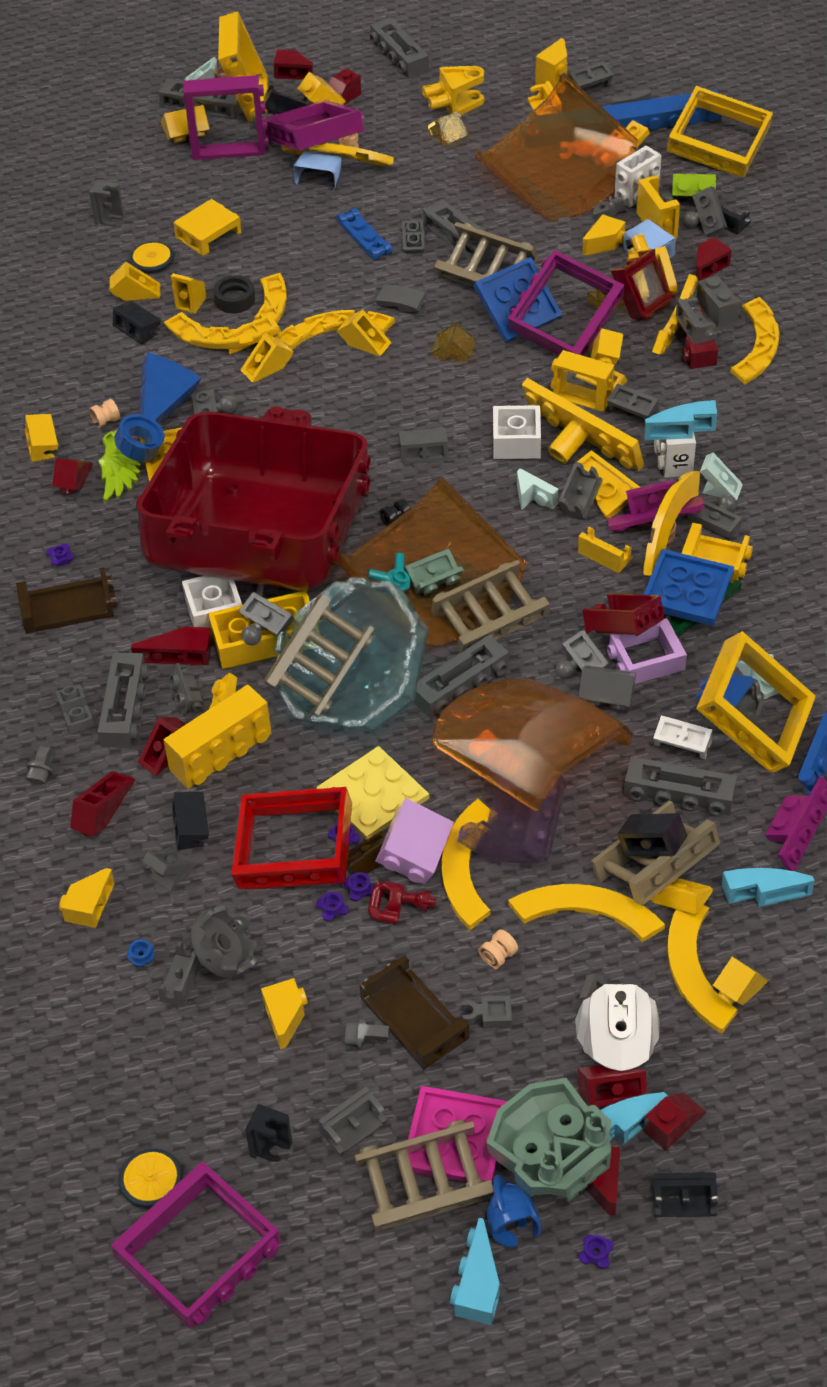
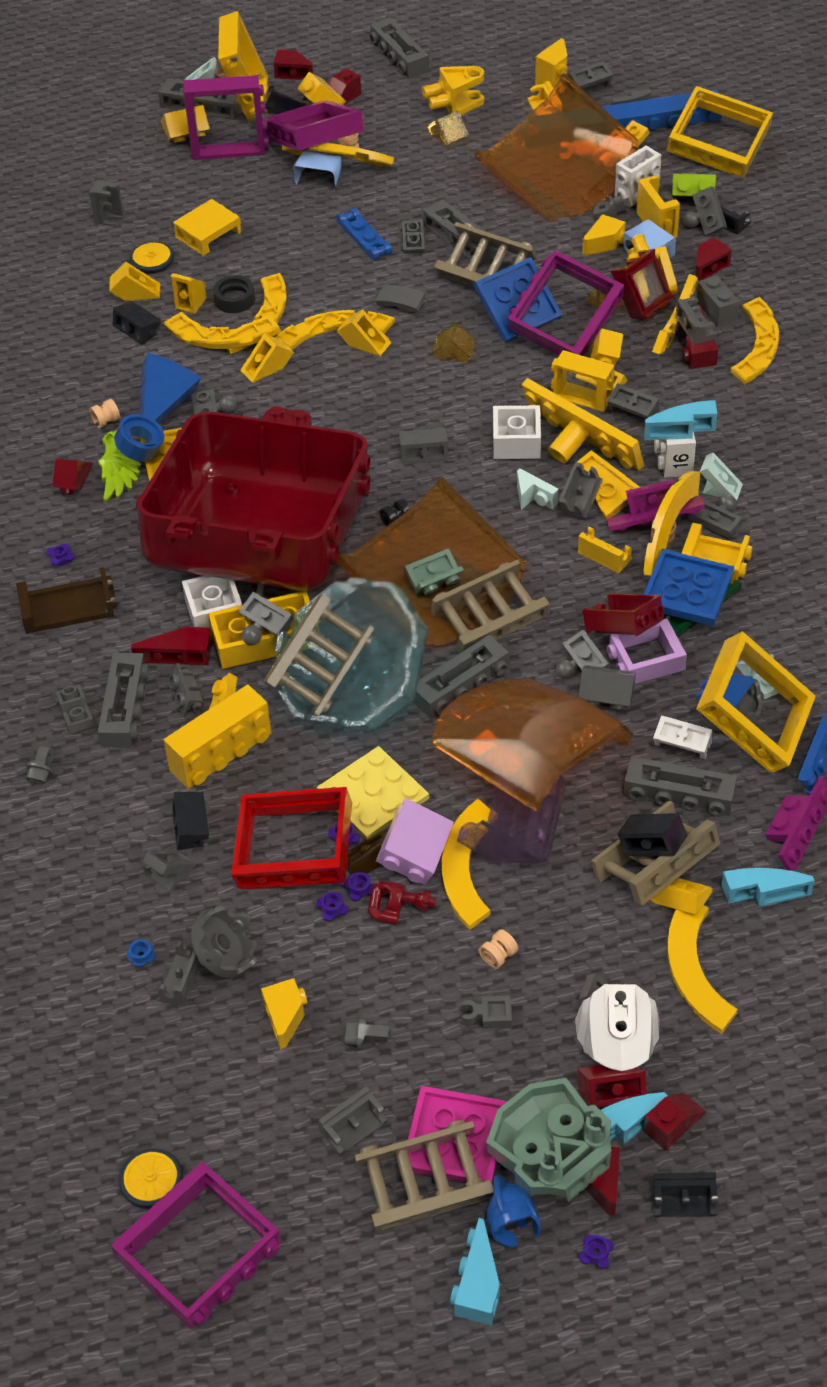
(40, 436): yellow hinge -> none
(87, 899): yellow slope -> none
(99, 803): dark red slope -> none
(154, 753): dark red slope -> none
(266, 1130): black hinge -> none
(396, 576): teal piece -> none
(413, 1013): dark brown panel -> none
(587, 900): yellow tile -> none
(738, 982): yellow slope -> none

